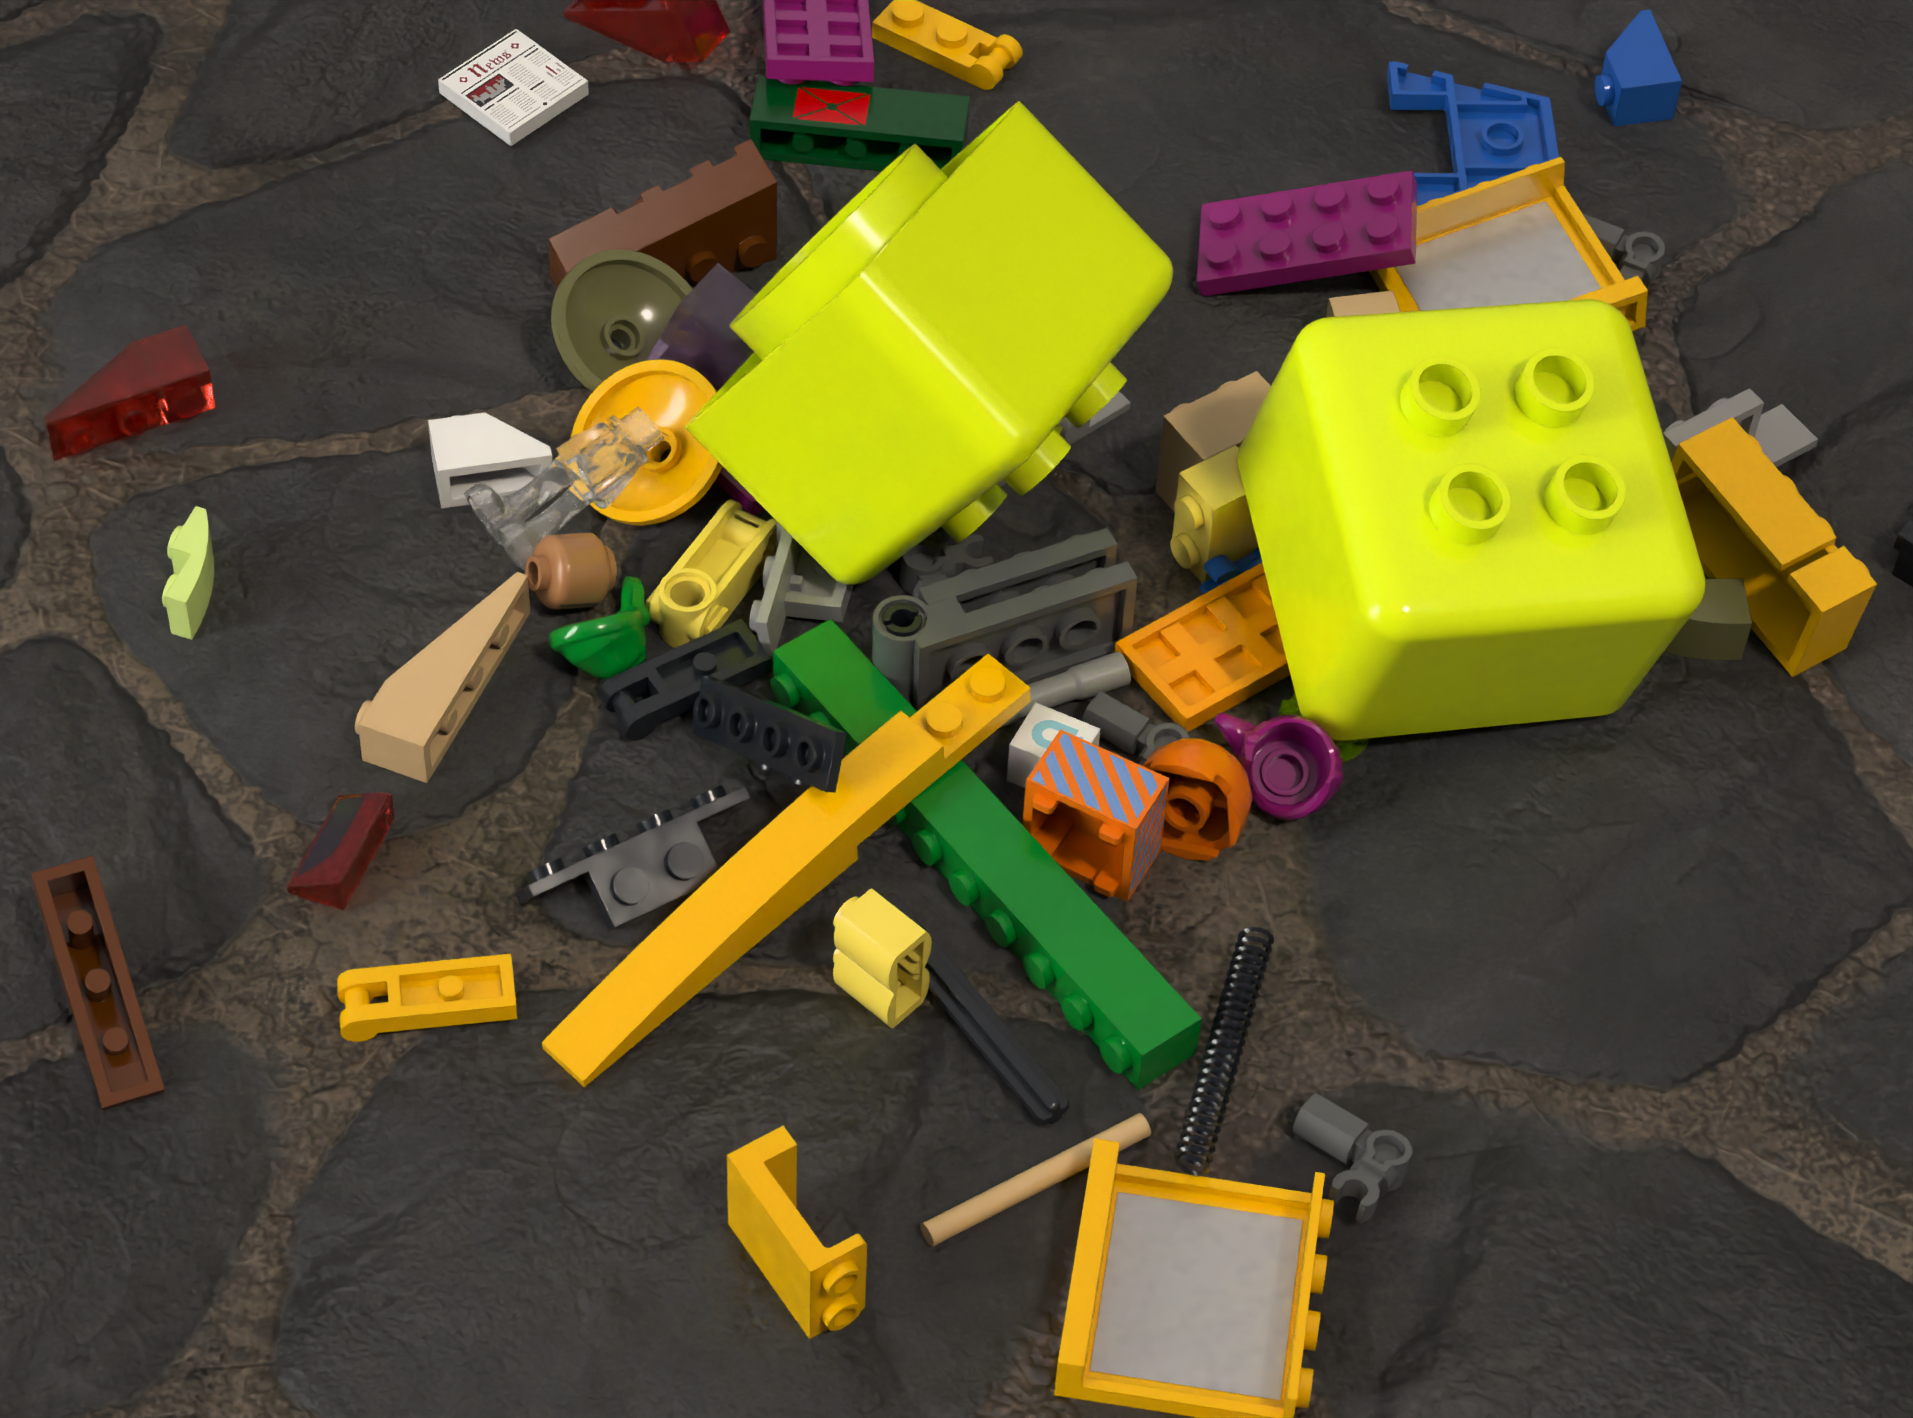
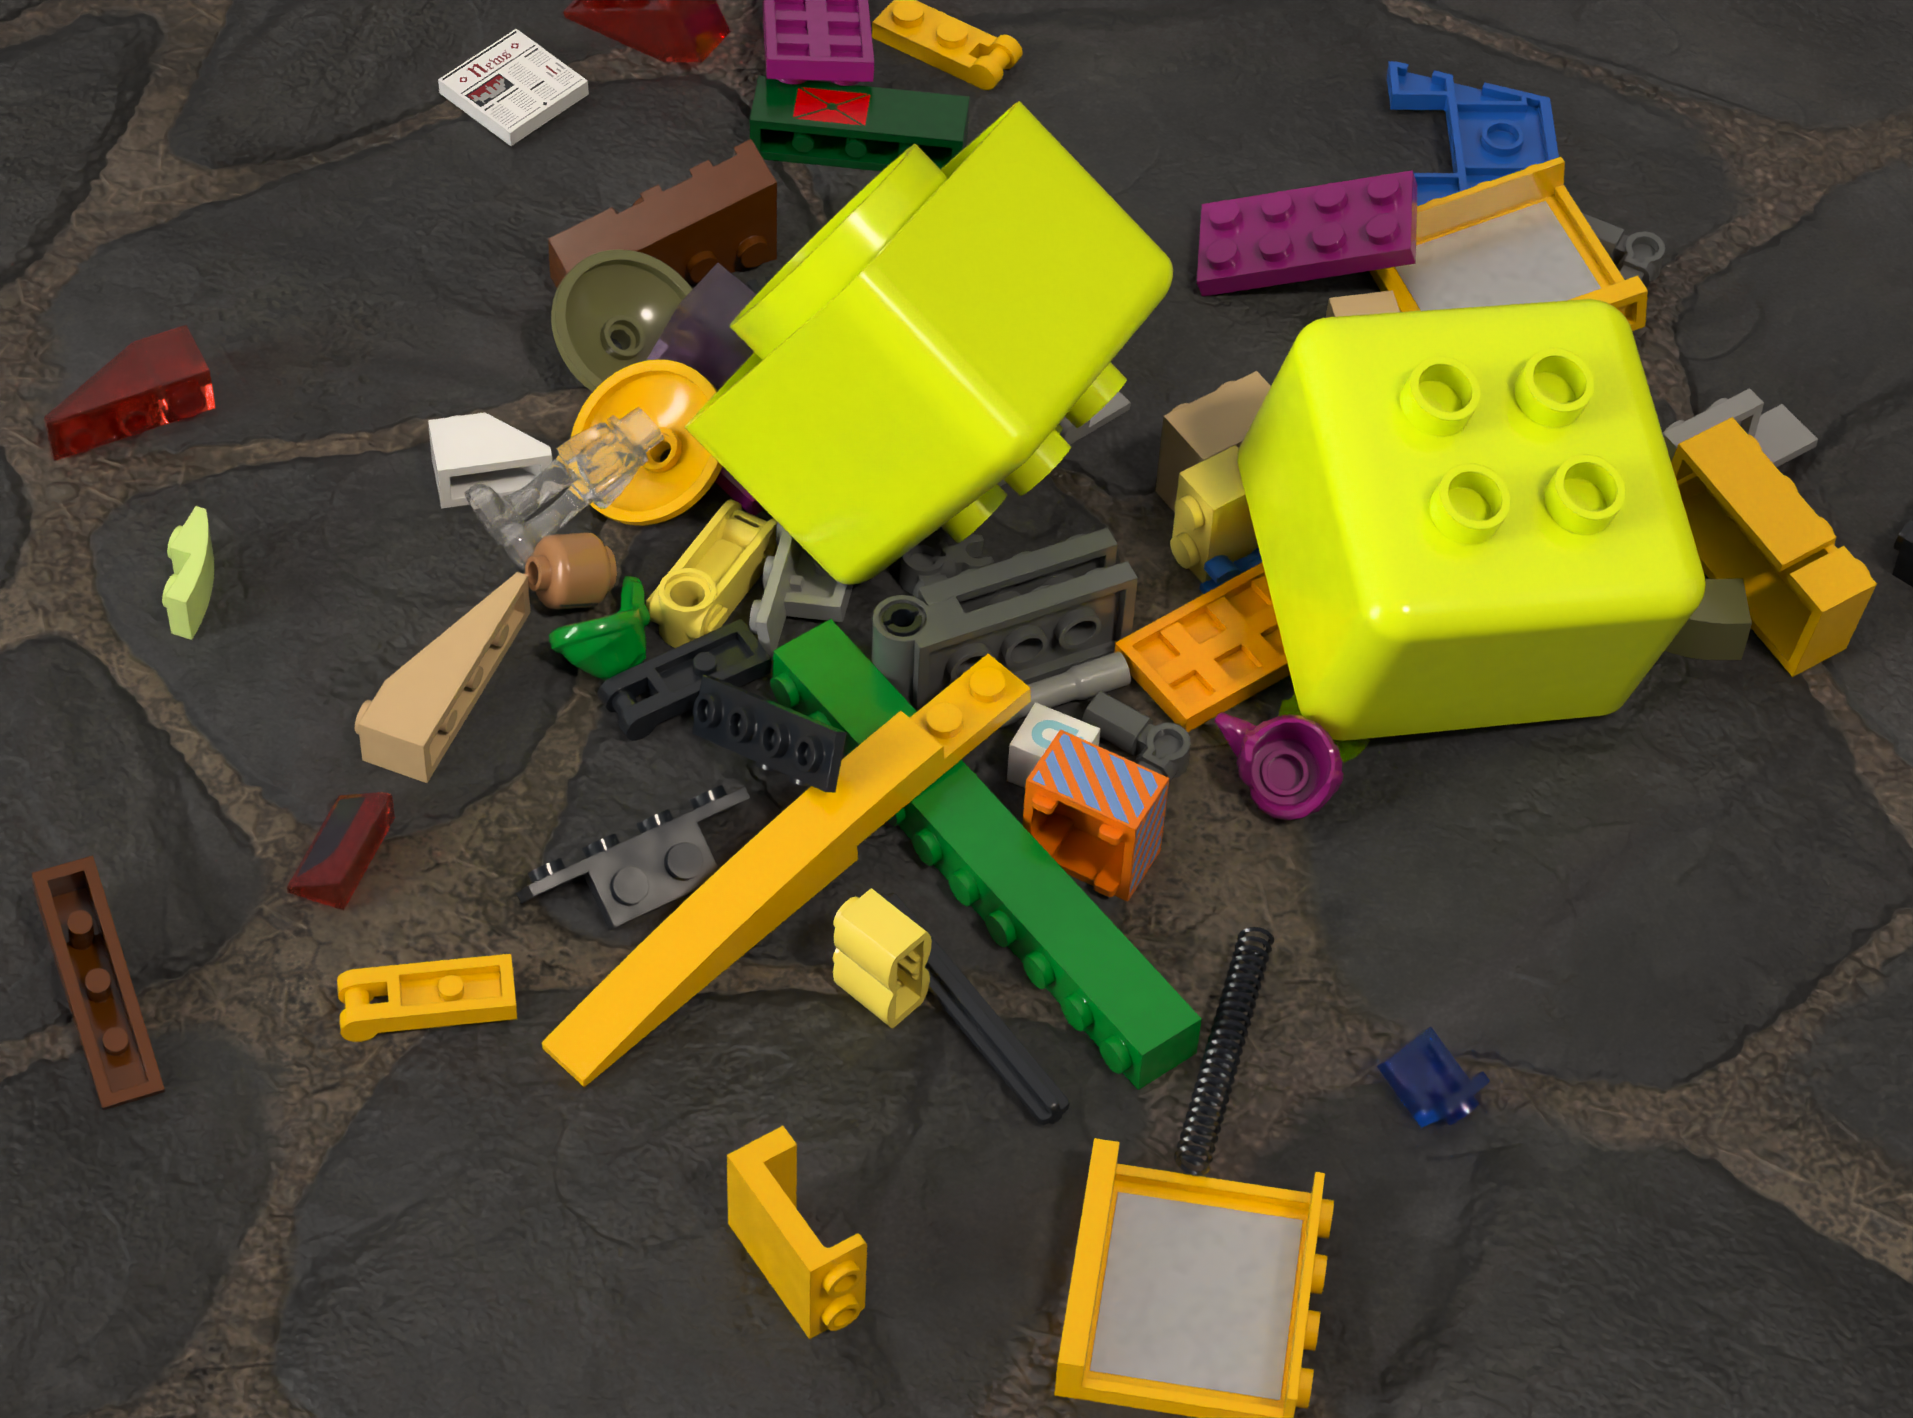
(1029, 1182): tan bar -> none
(1205, 797): orange cylinder -> none
(1378, 1156): dark grey bar -> none
(1431, 1080): none -> clear blue bracket
(1638, 75): blue slope -> none

